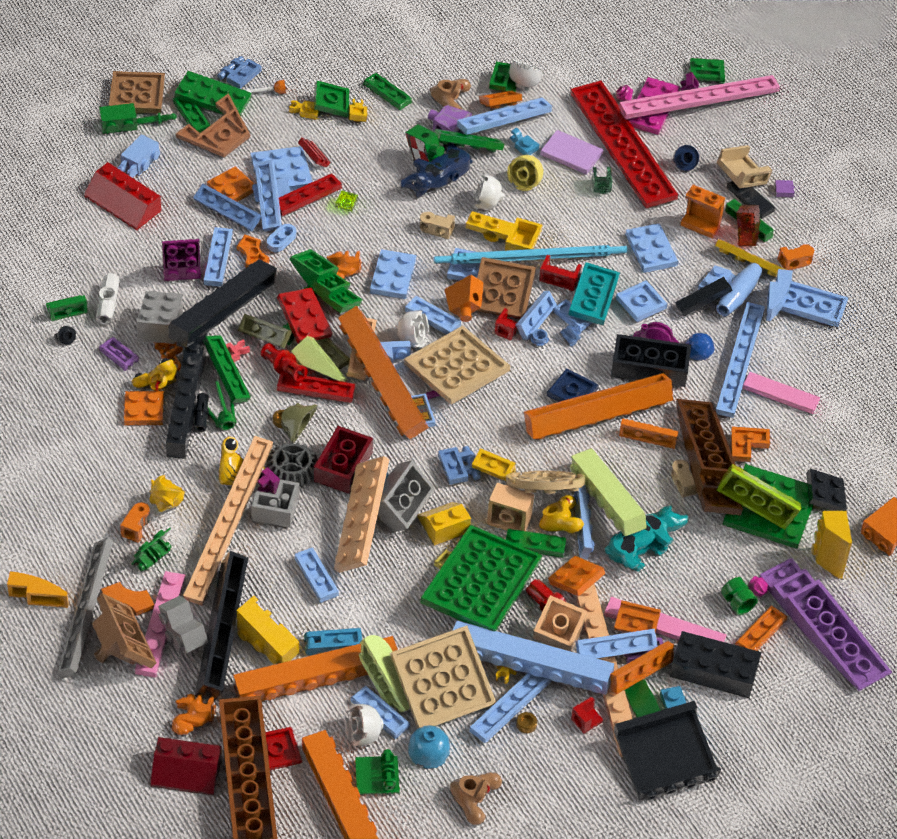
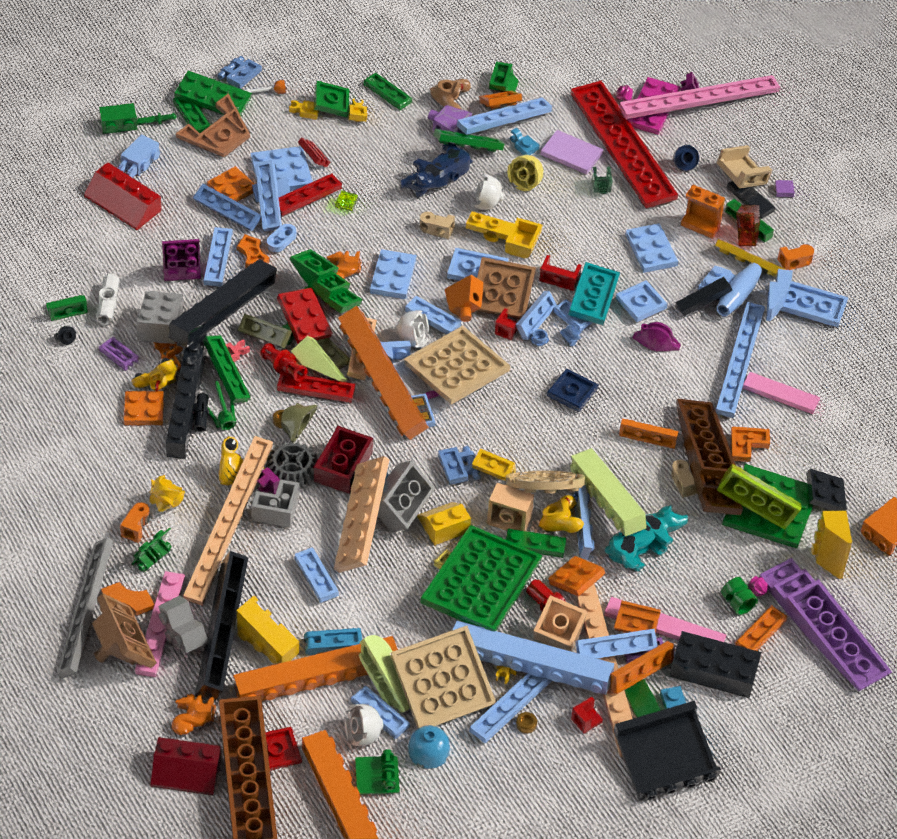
(36, 590): light orange slope -> none
(140, 88): medium nougat plate -> none
(423, 143): green torso -> none
(471, 790): medium nougat head -> none
(524, 74): white cylinder -> none
(531, 254): medium azure axle -> none
(598, 406): orange brick -> none
(645, 357): black brick -> none
(701, 346): blue piece -> none
(708, 69): green plate -> none

